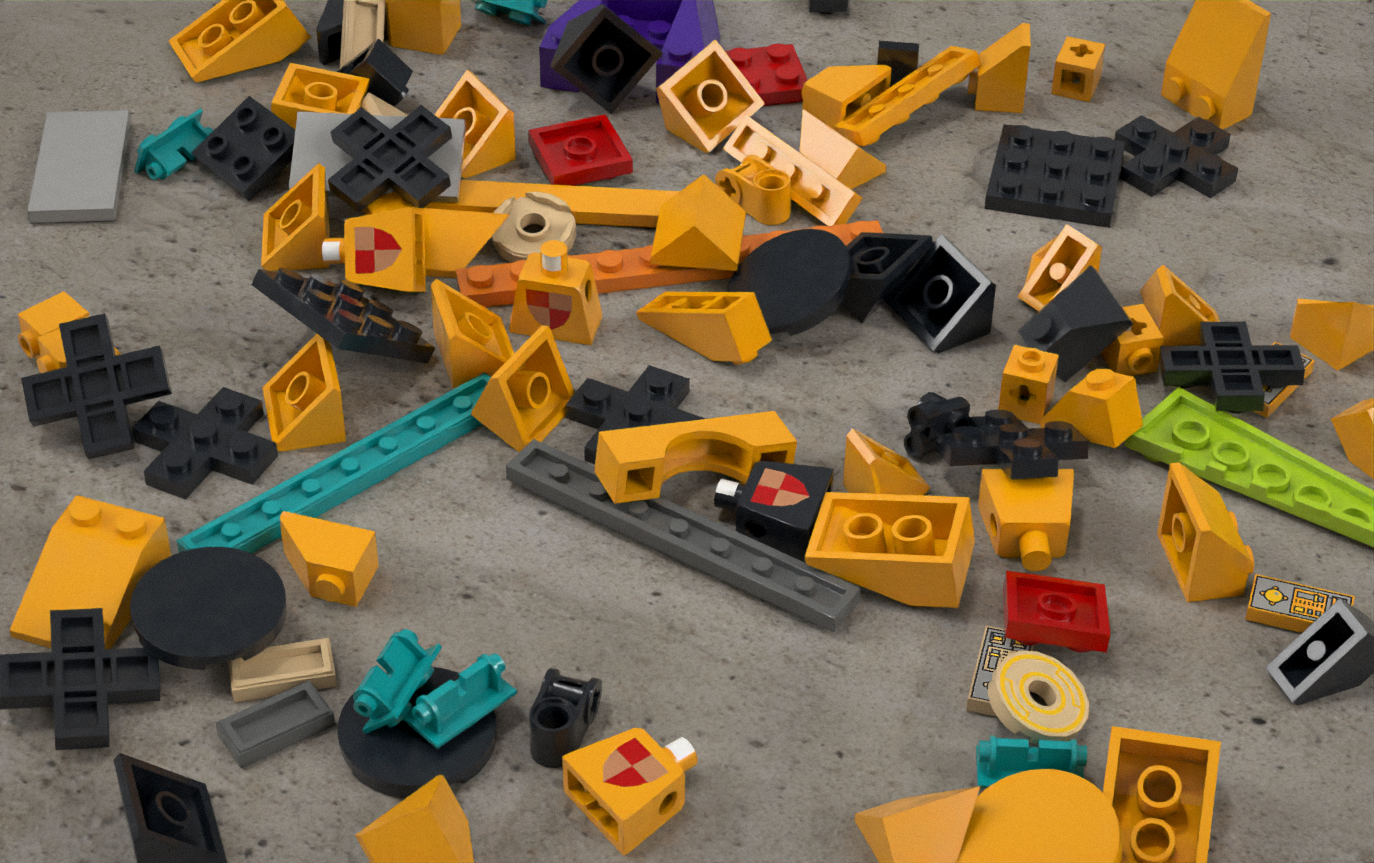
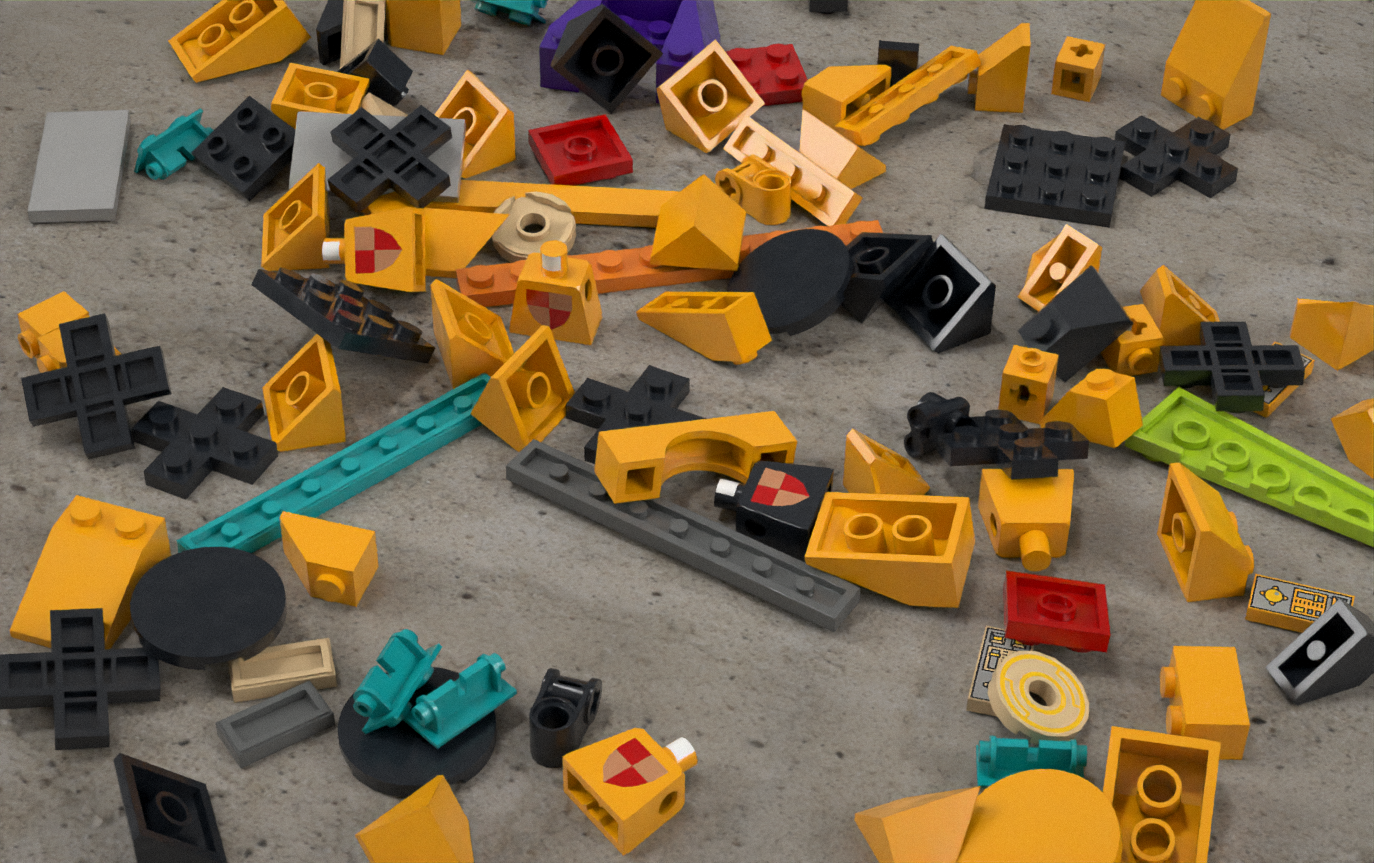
(1206, 697): none -> light orange brick

